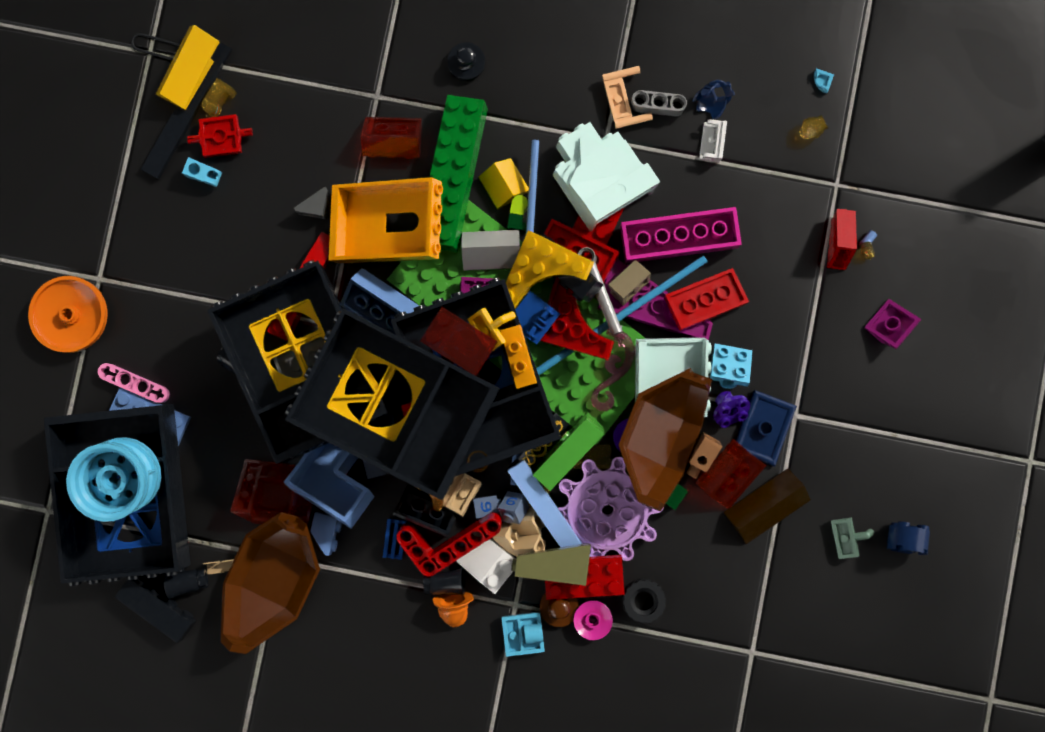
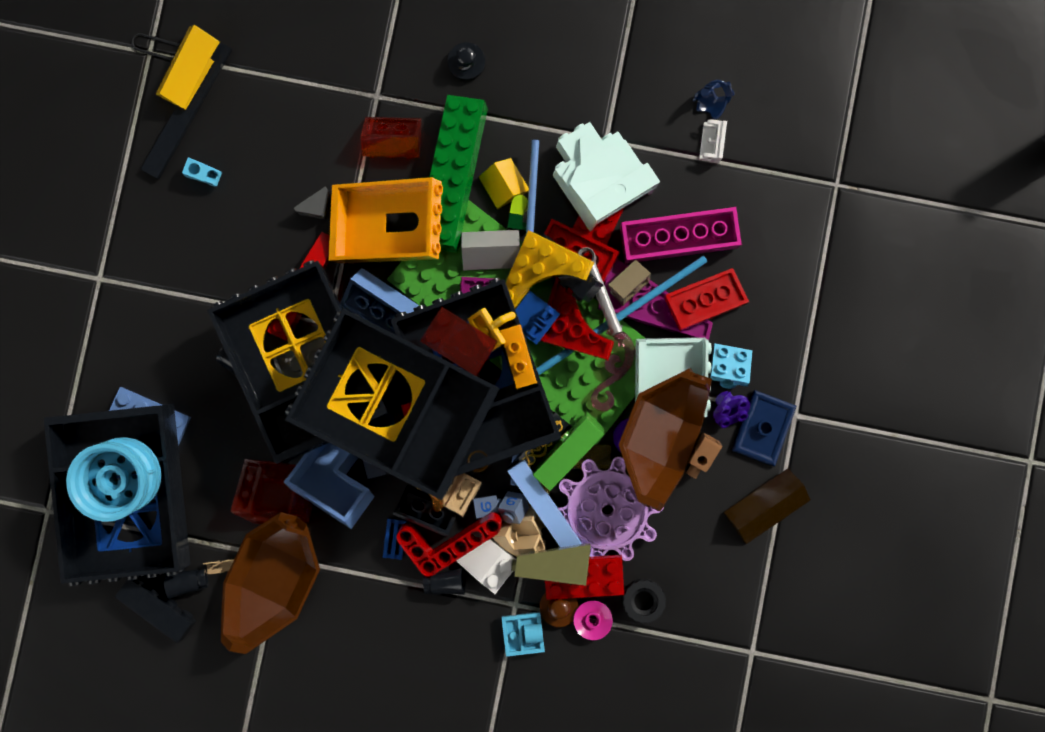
(67, 314): orange dish -> none
(133, 384): bright pink beam -> none
(216, 97): clear yellow leg -> none
(220, 136): red plate -> none
(324, 531): medium blue slope -> none
(453, 608): orange piece -> none
(618, 98): light nougat plate -> none
(666, 98): light grey beam -> none
(676, 497): dark green panel -> none
(730, 474): clear red slope -> none
(813, 127): clear yellow rock -> none
(823, 80): medium azure tile -> none
(842, 239): red slope -> none
(846, 538): sand green plate -> none
(866, 245): arm -> none
(892, 324): magenta slope -> none
(908, 538): dark blue brick -> none

